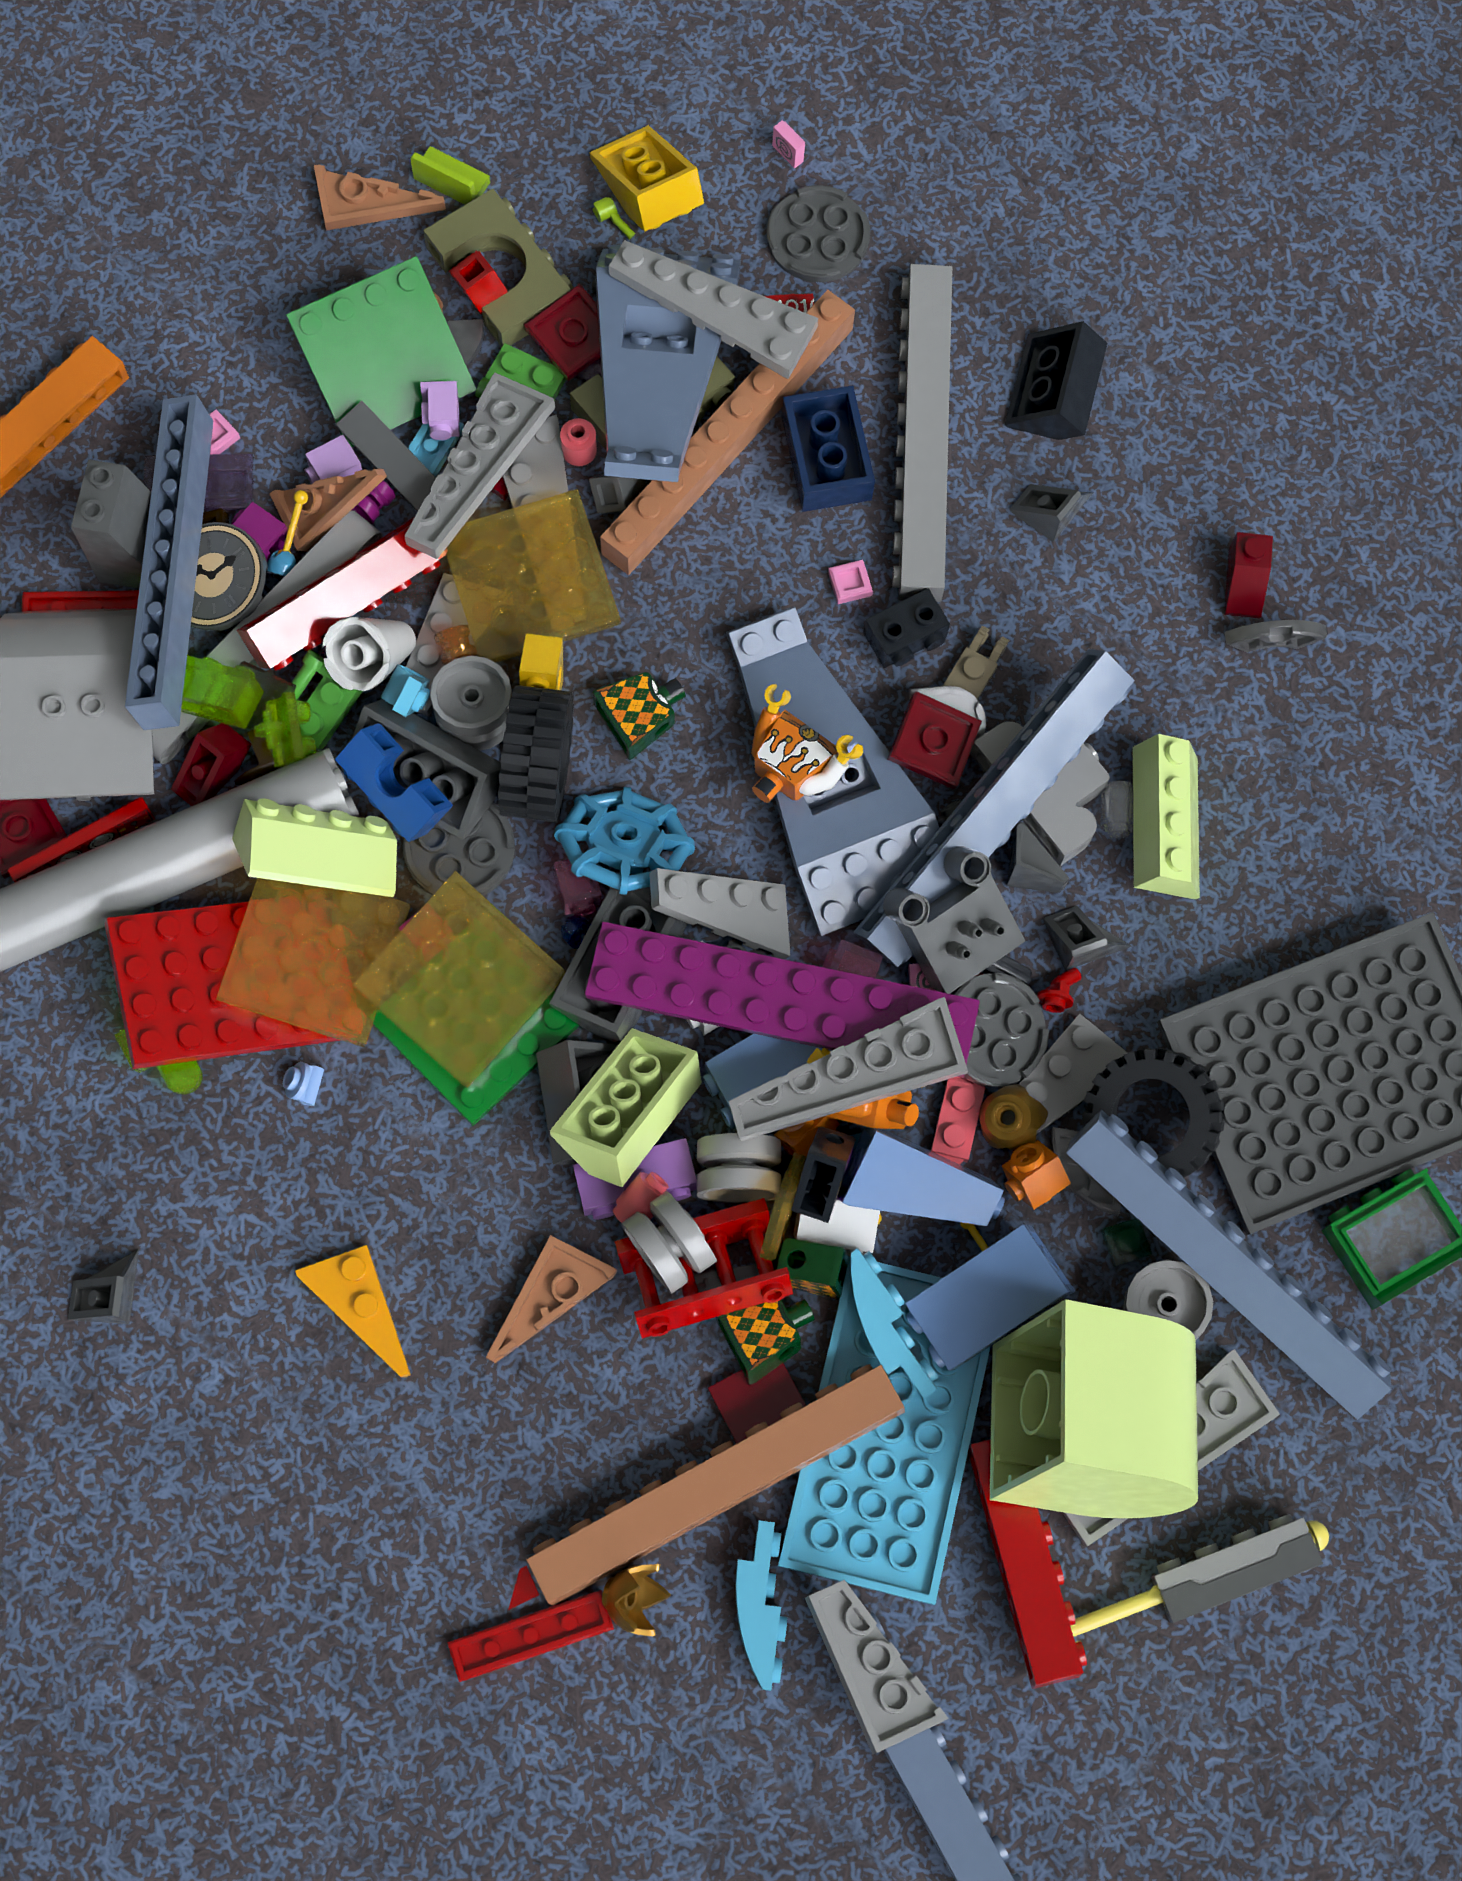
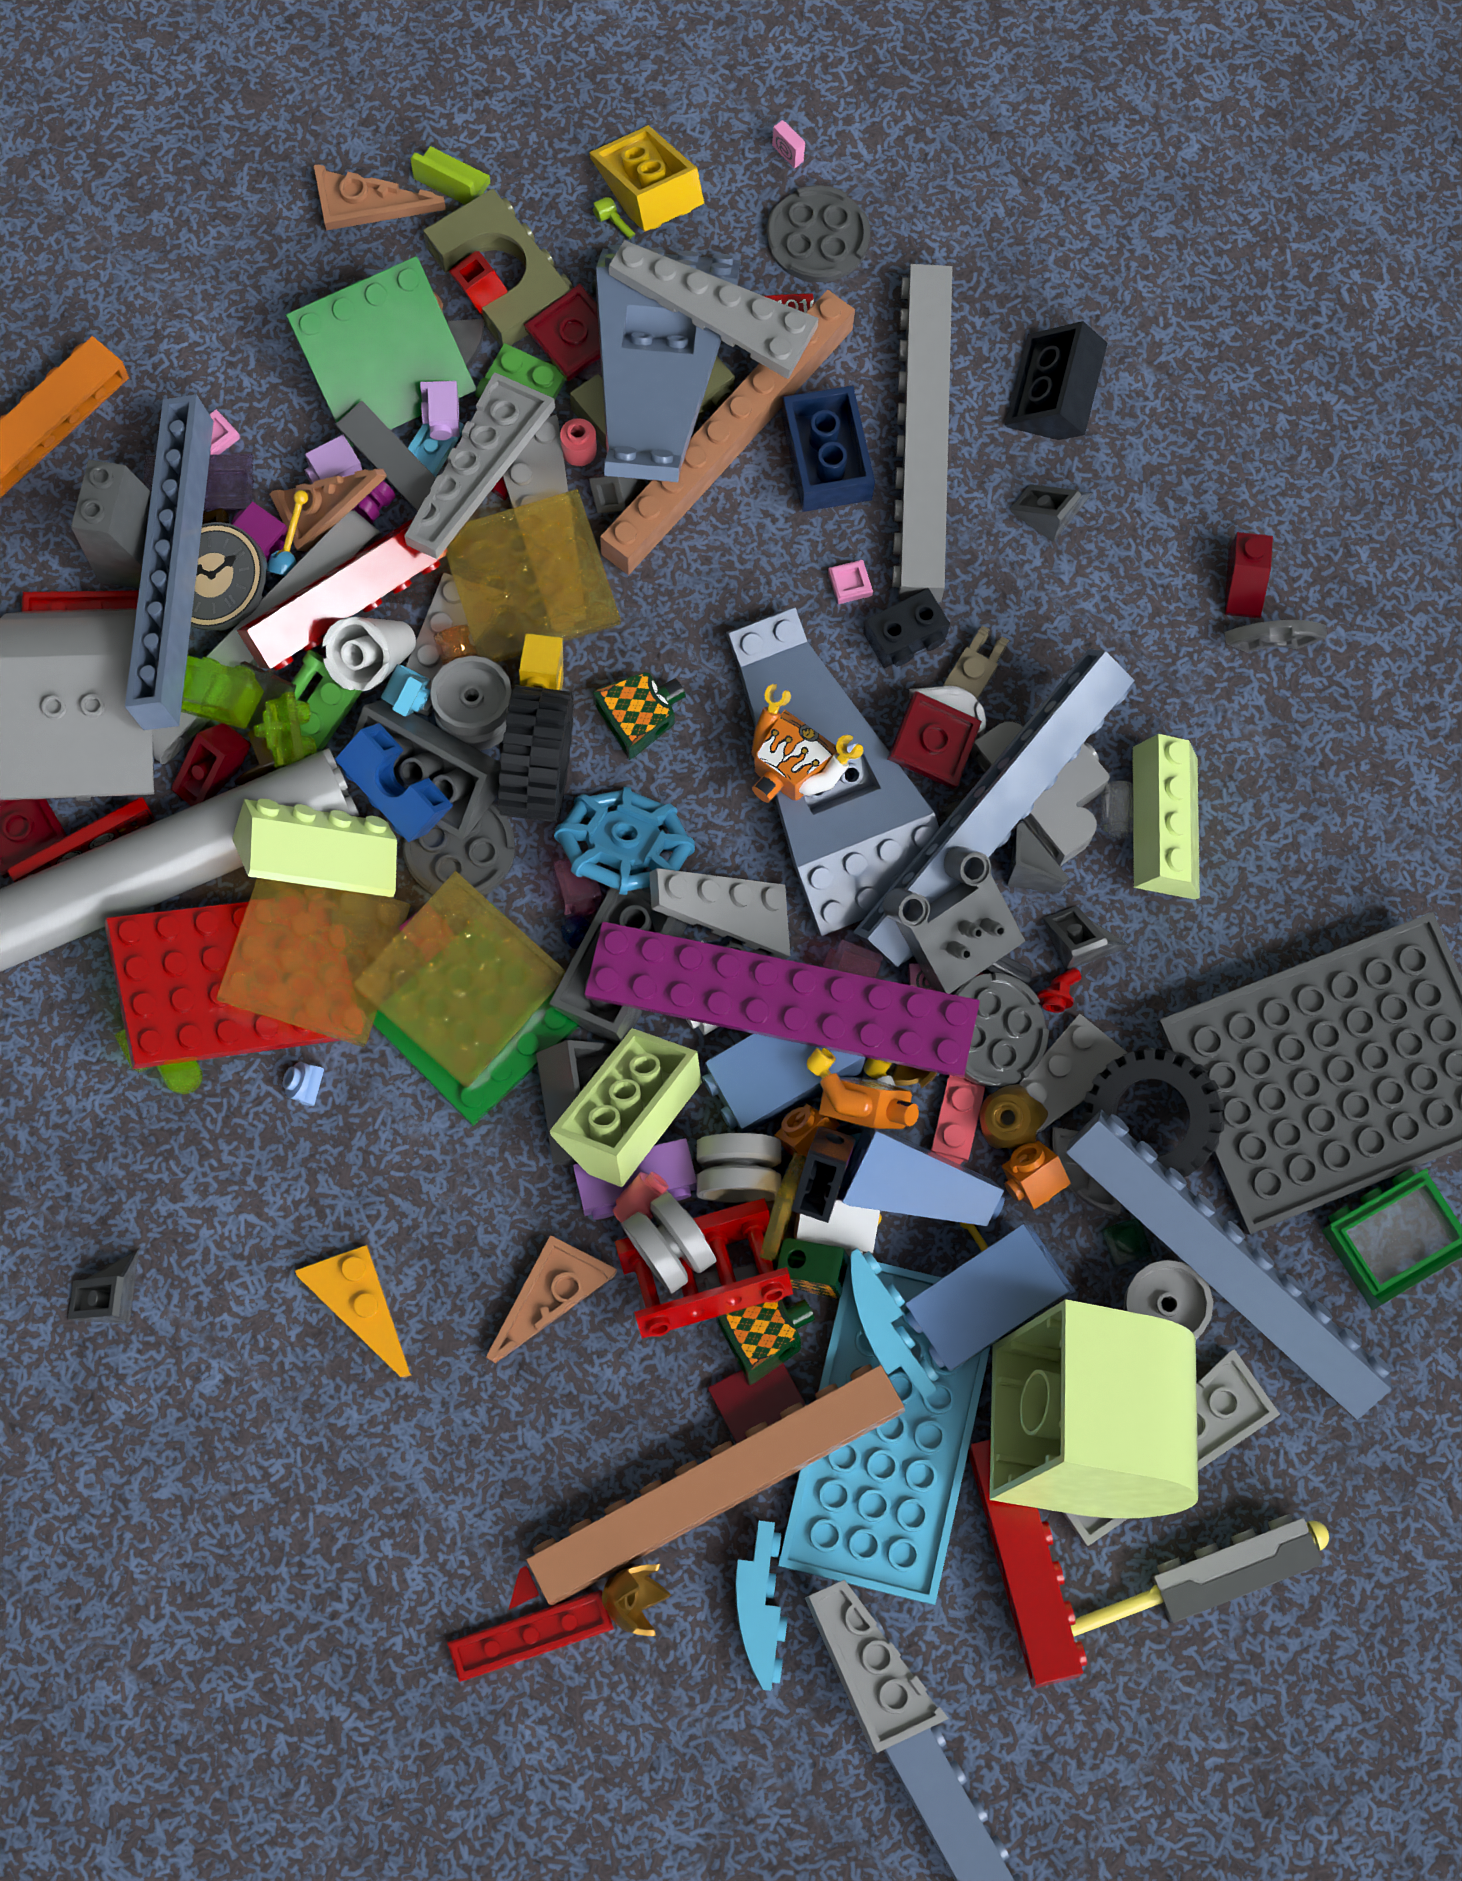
(884, 1063): light grey wing -> none

